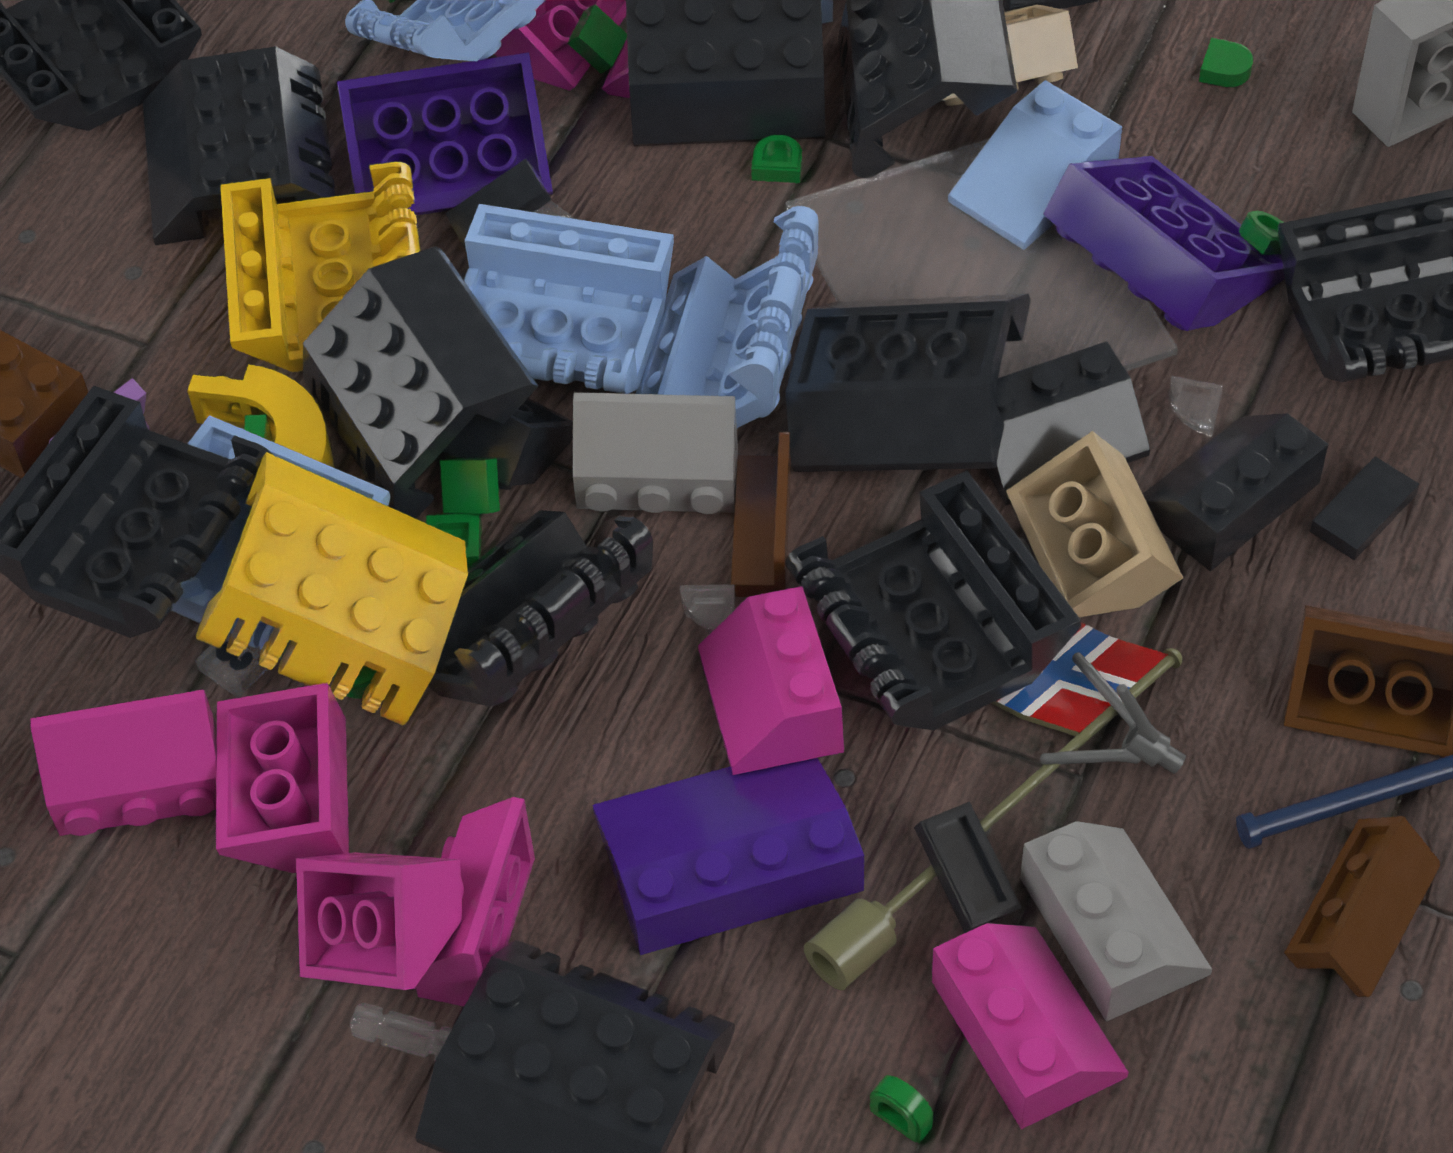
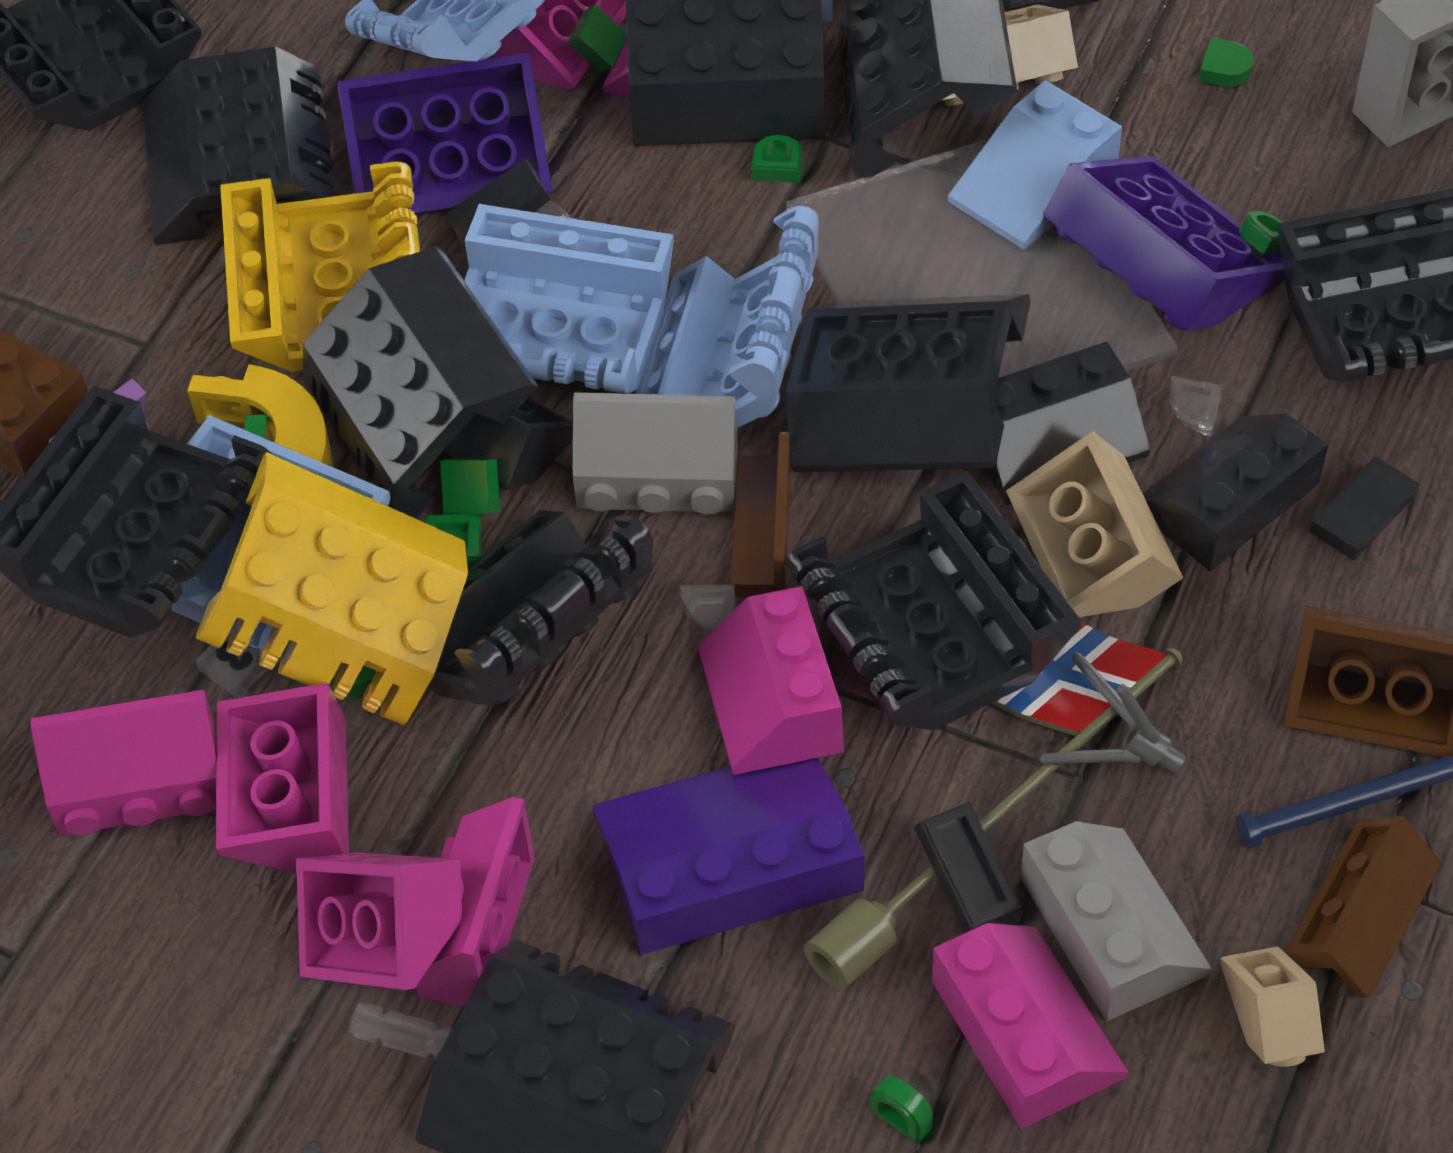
(1275, 1005): none -> tan slope

